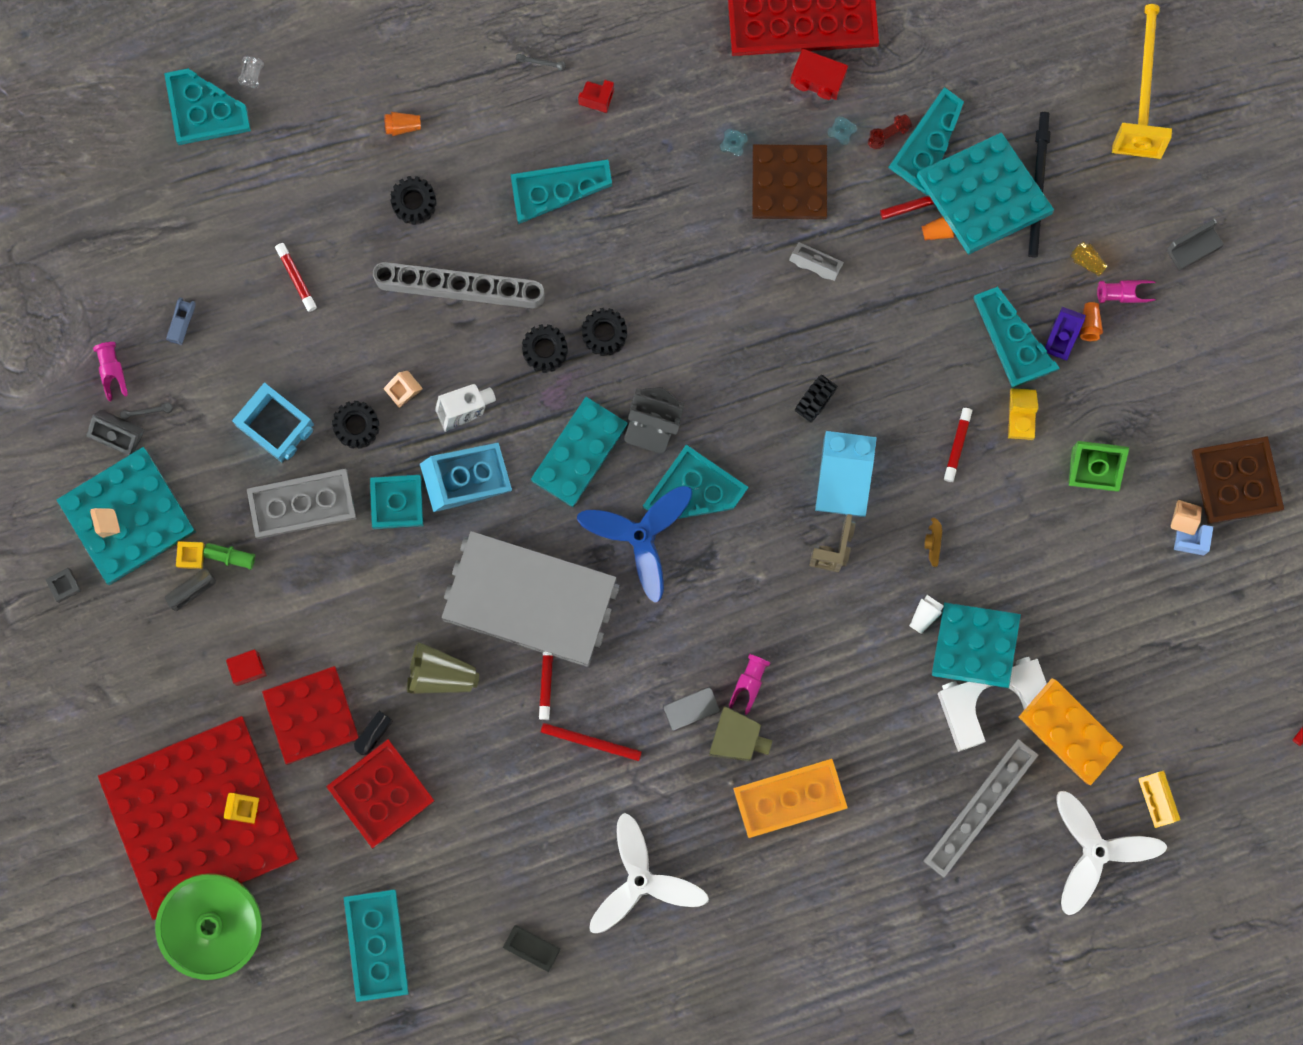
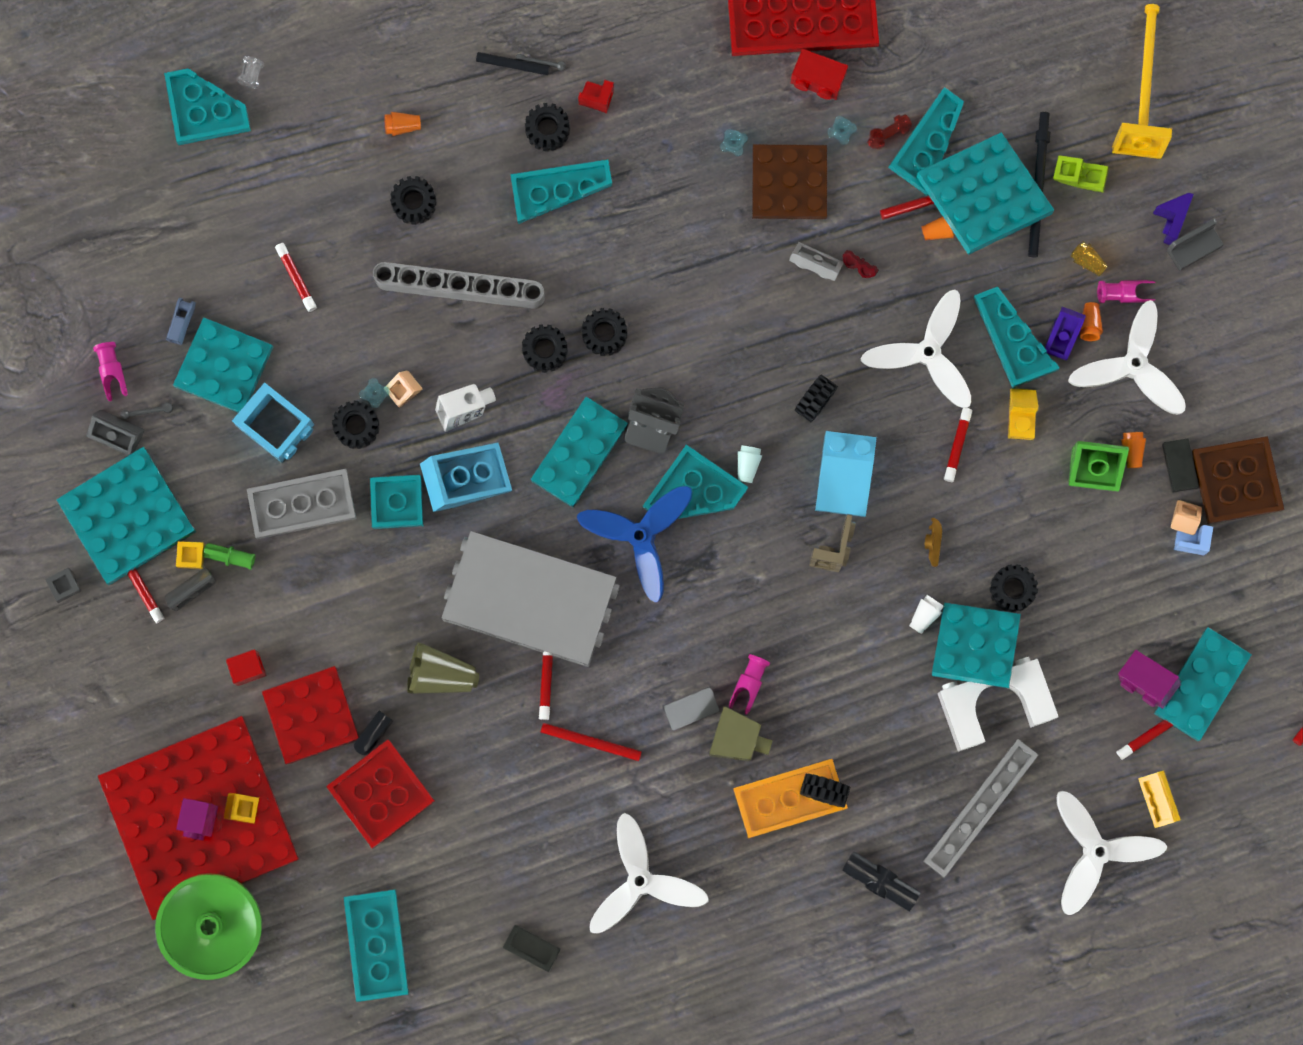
(105, 521): light nougat slope -> none
(145, 596): none -> red bar
(196, 819): none -> magenta brick
(223, 365): none -> teal plate
(374, 400): none -> clear light blue plate
(512, 63): none -> black bar
(543, 113): none -> black tyre
(748, 463): none -> light aqua cone
(825, 790): none -> black tyre
(864, 268): none -> dark red piece
(881, 881): none -> black piece
(940, 368): none -> white piece
(1029, 588): none -> black tyre
(1070, 731): light orange plate -> none
(1080, 174): none -> lime slope
(1136, 445): none -> orange cone
(1143, 739): none -> red bar
(1147, 377): none -> white piece
(1148, 679): none -> magenta brick
(1175, 211): none -> dark purple slope
(1180, 465): none -> pearl dark grey tile
(1204, 683): none -> teal plate

